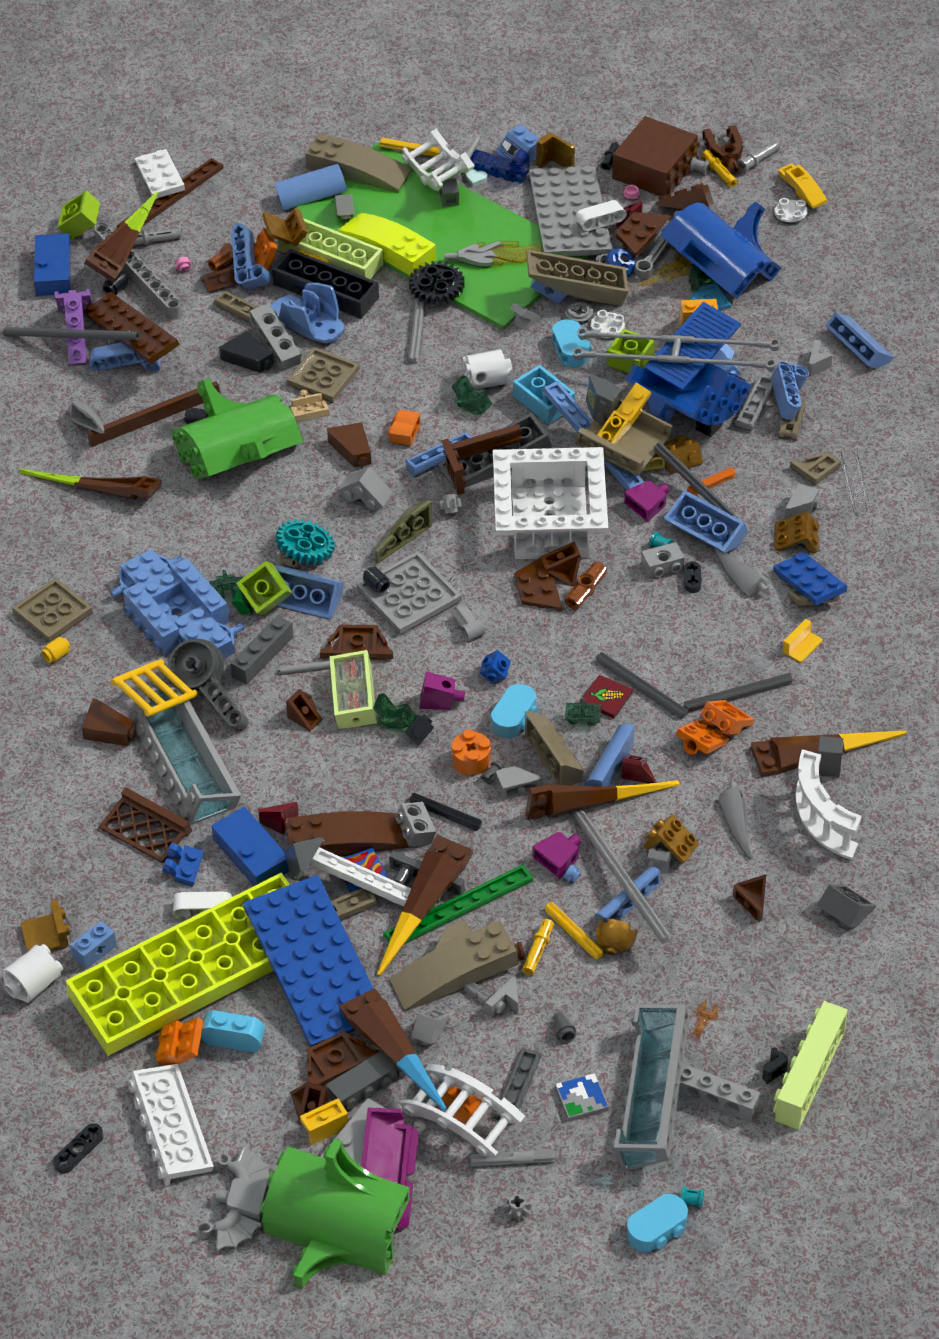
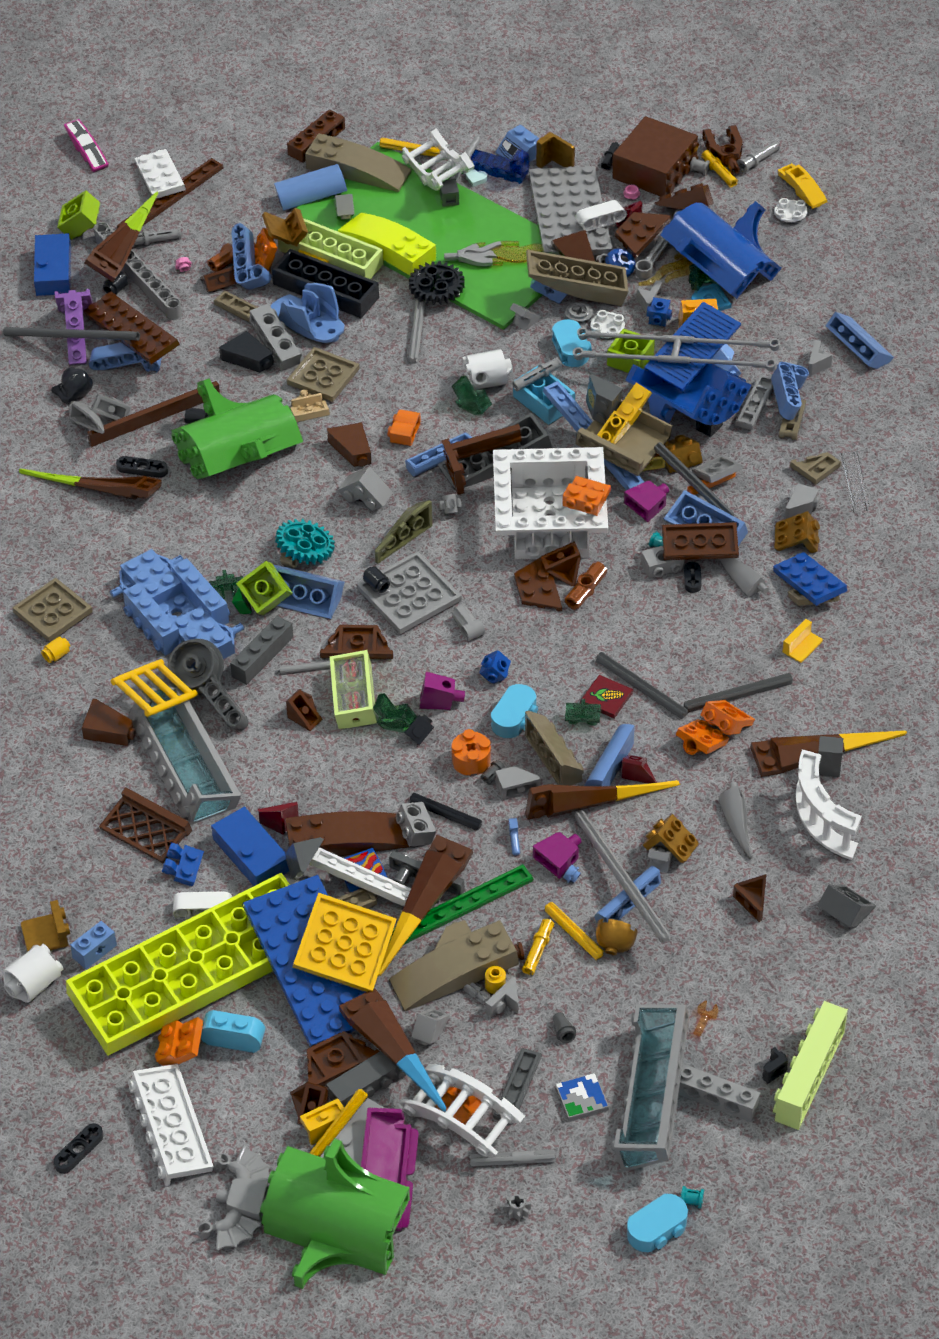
(73, 385): none -> black piece
(86, 145): none -> slope
(110, 407): none -> light grey slope
(154, 464): none -> black beam
(328, 124): none -> reddish brown brick
(340, 1122): none -> yellow axle
(344, 943): none -> yellow plate
(494, 979): none -> yellow brick
(513, 831): none -> medium blue bar
(552, 364): none -> light grey pin
(574, 246): none -> reddish brown slope
(586, 495): none -> orange plate
(645, 297): none -> light grey slope
(659, 312): none -> blue brick
(700, 541): none -> reddish brown tile
(716, 469): none -> light grey tile

